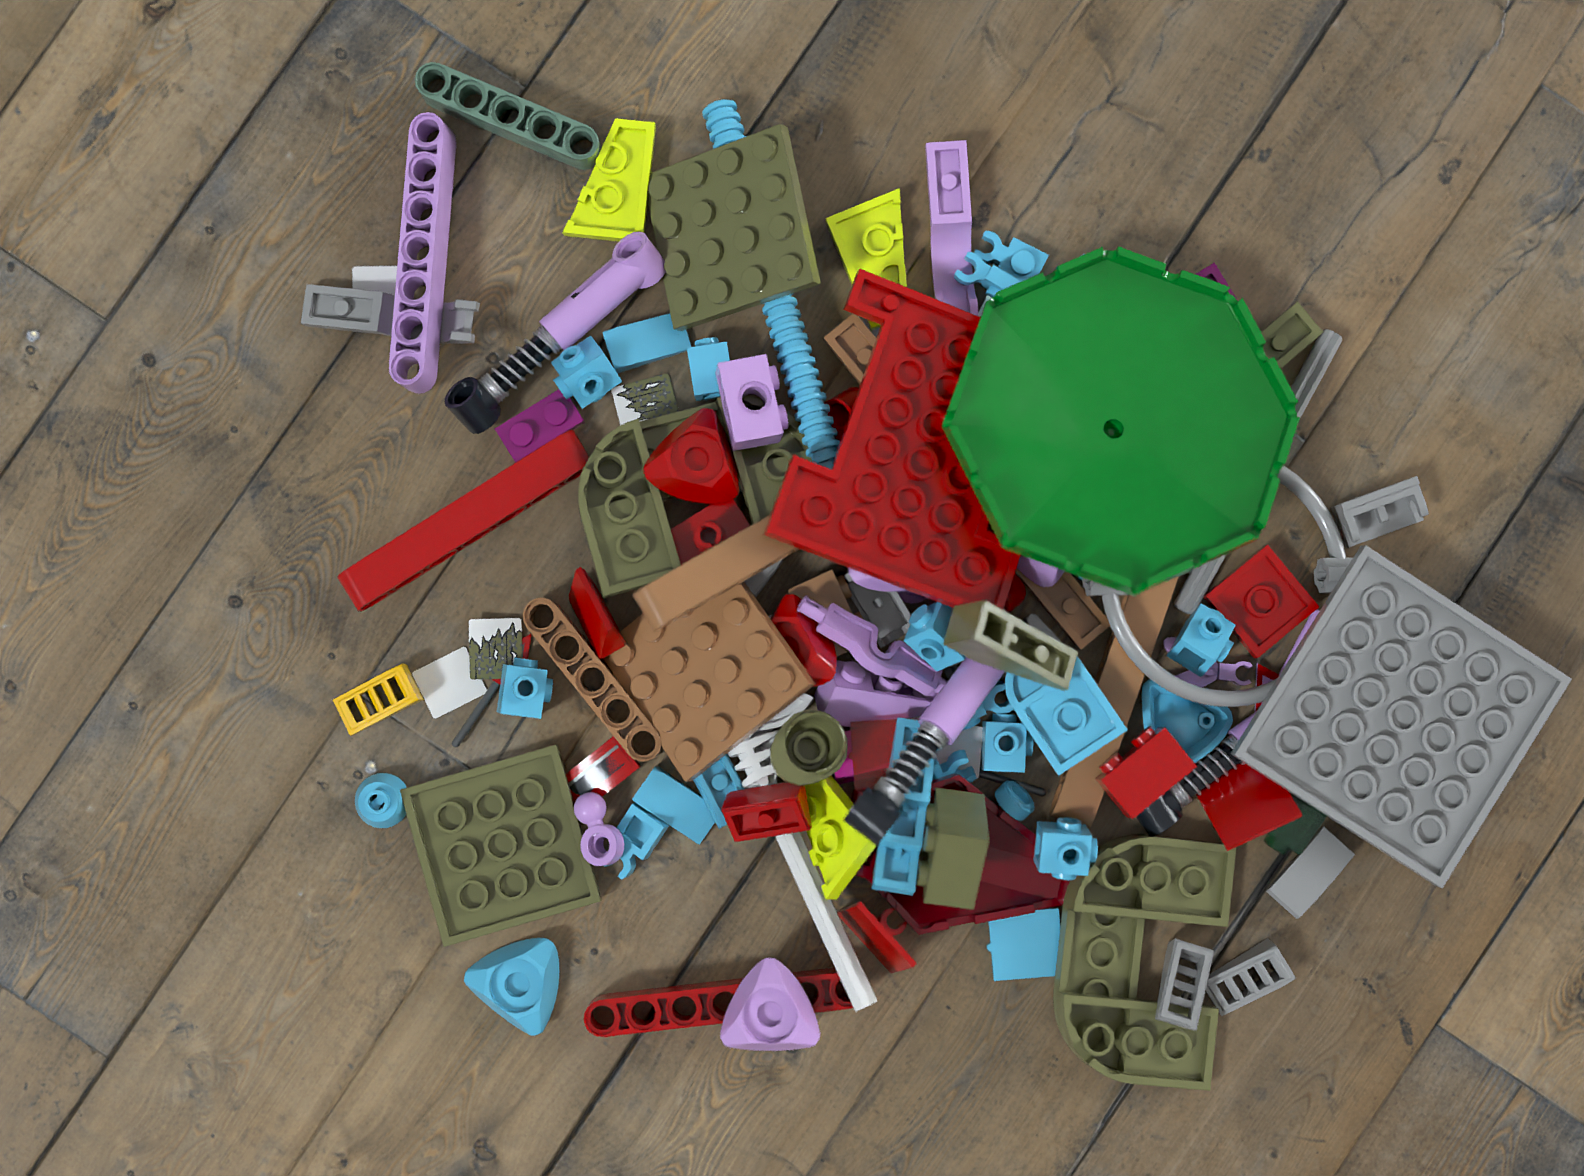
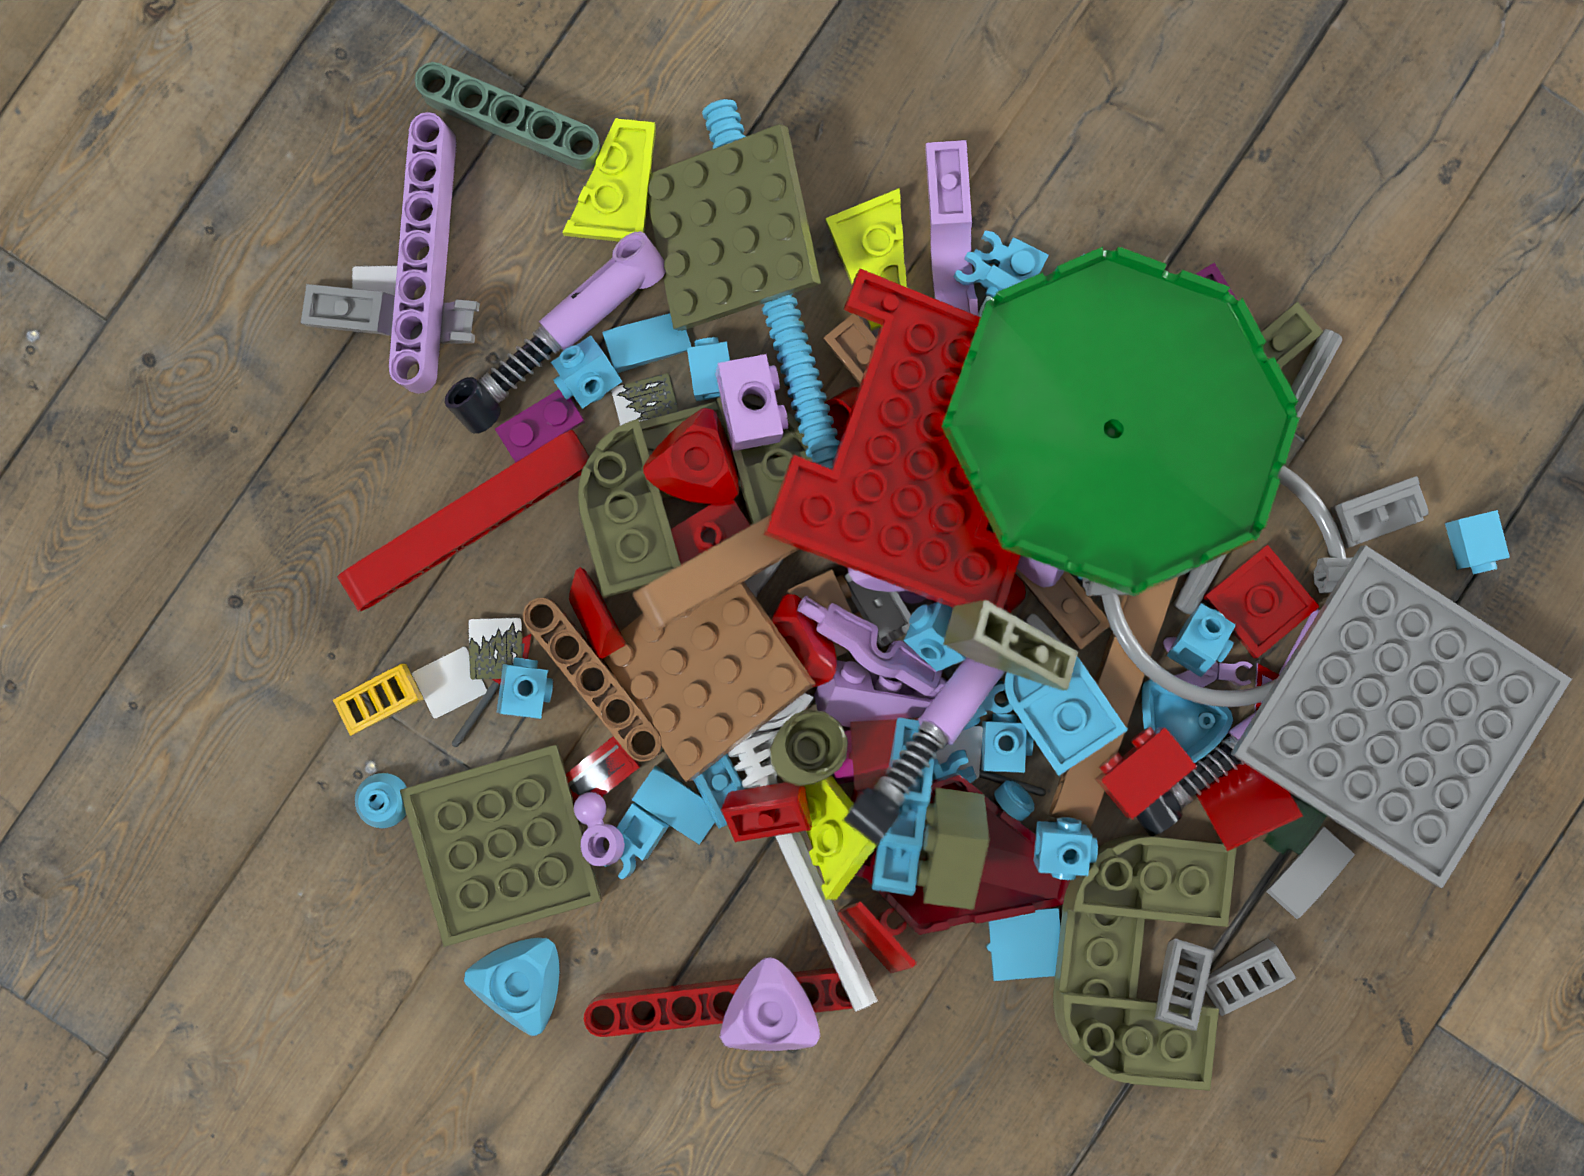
(1477, 542): none -> medium azure brick

